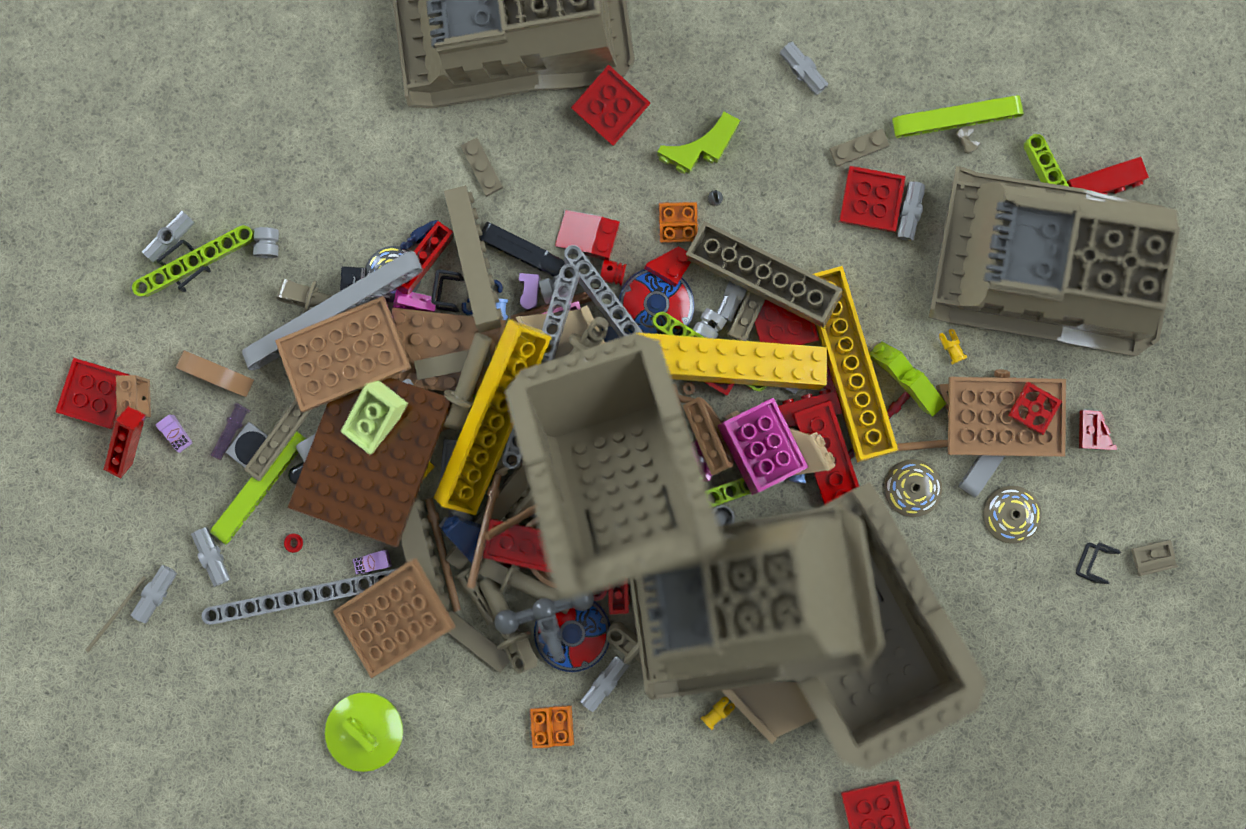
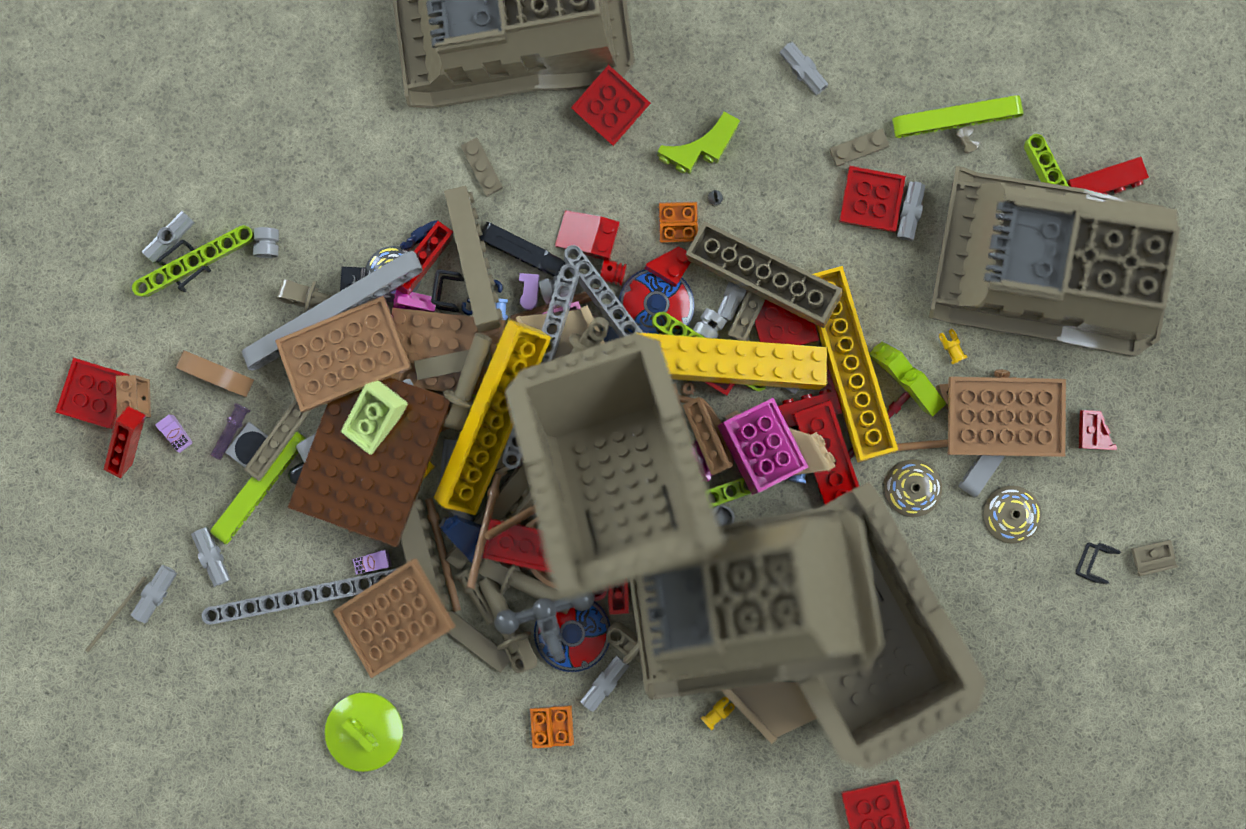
(287, 543): red plate -> none
(1021, 400): red piece -> none

